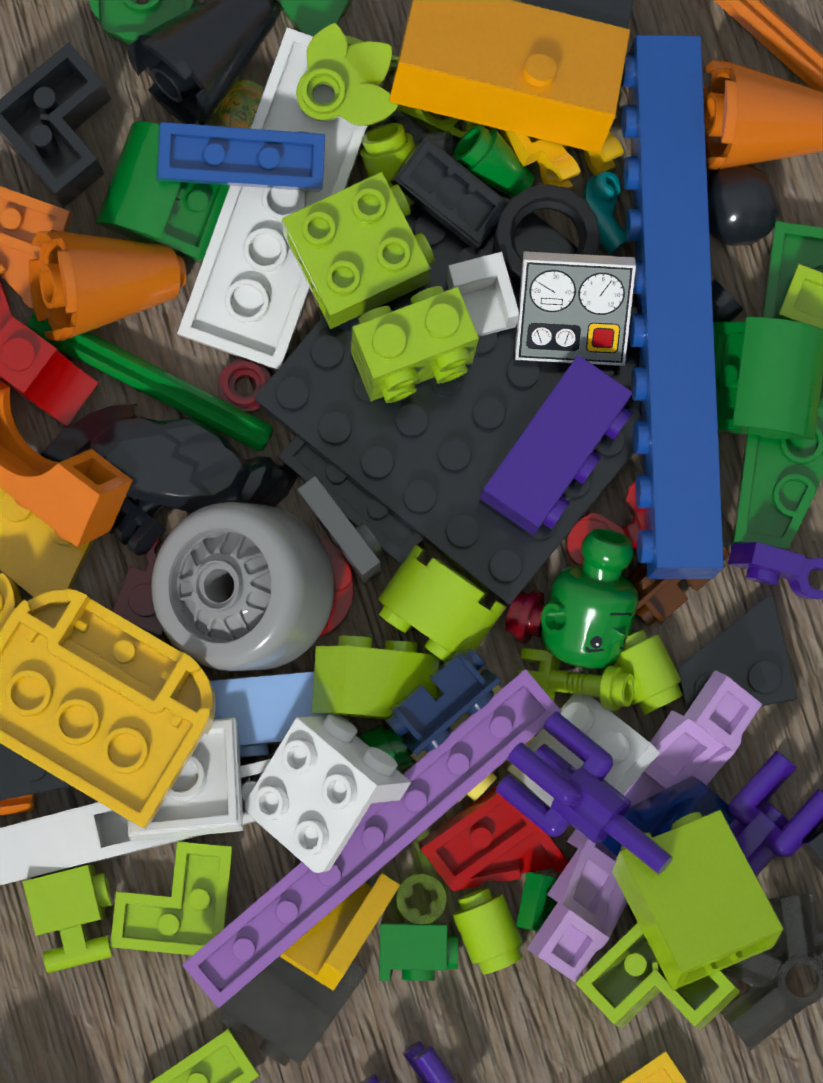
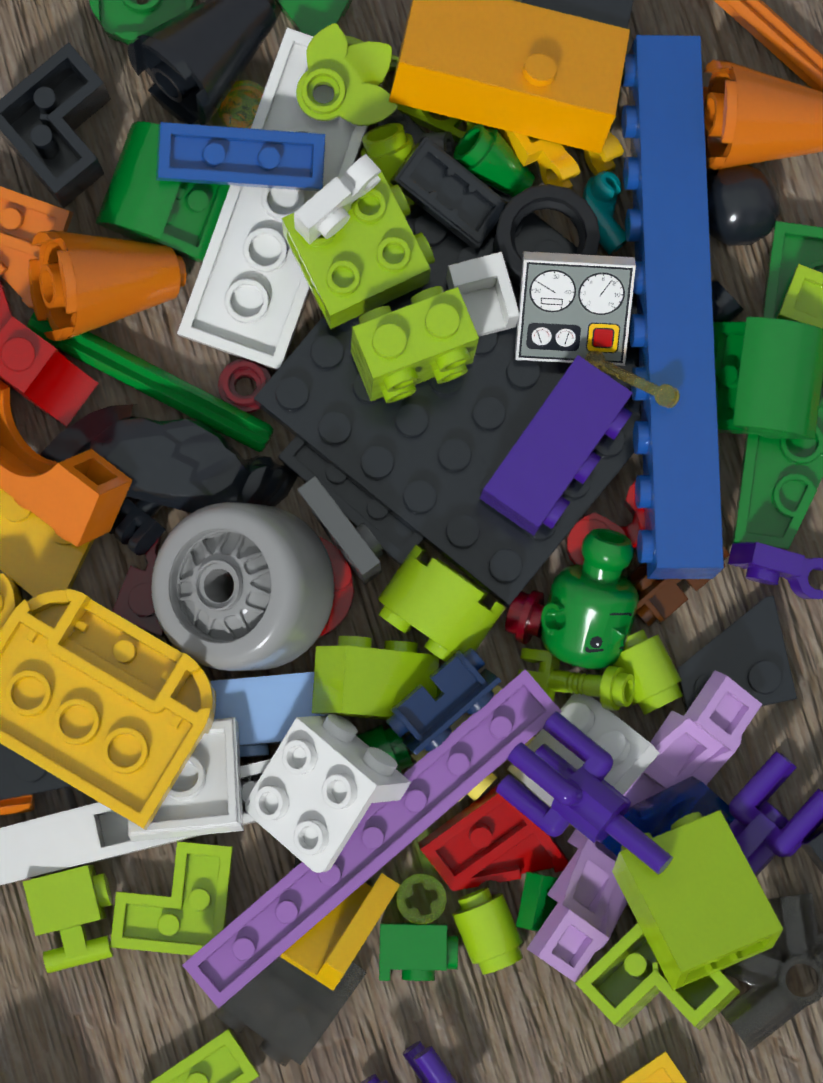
(329, 207): none -> white plate
(664, 395): none -> clear yellow hinge

